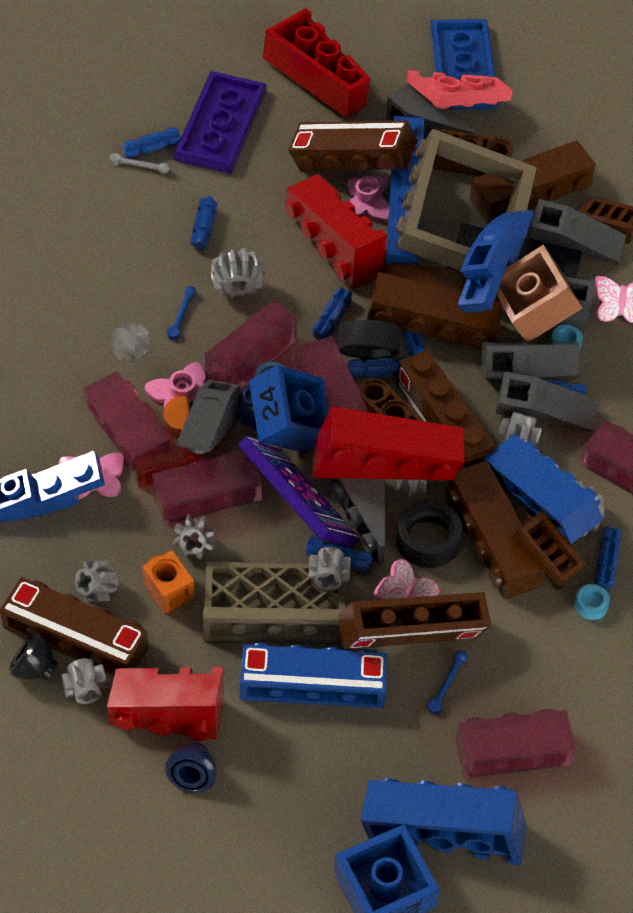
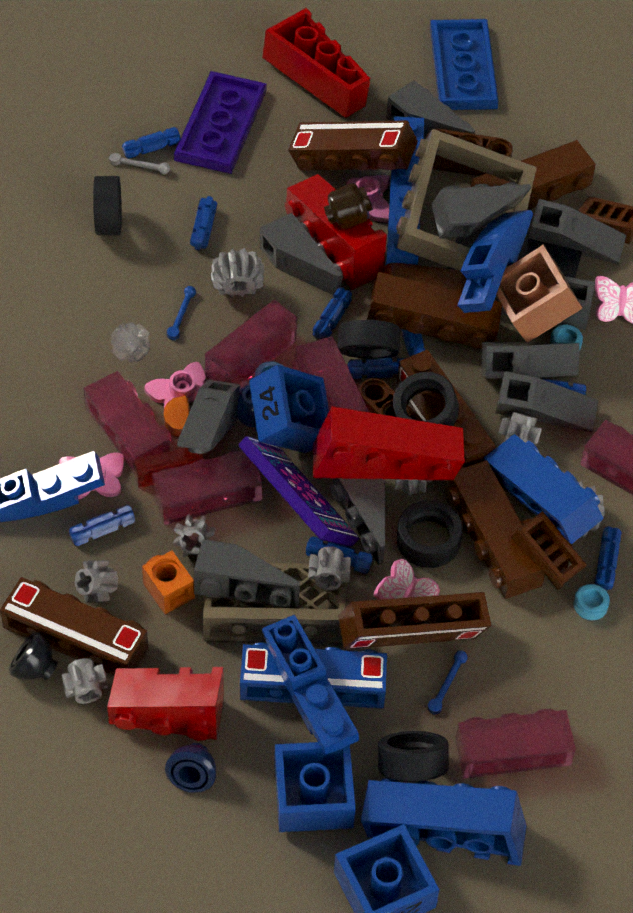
(102, 525): none -> blue axle
(107, 205): none -> black tyre
(237, 574): none -> dark grey slope
(297, 254): none -> dark grey slope
(309, 685): none -> blue slope
(313, 788): none -> blue brick
(348, 206): none -> dark brown head
(413, 755): none -> black tyre
(427, 382): none -> black tyre
(467, 210): none -> dark grey slope
(469, 90): coral wing -> none

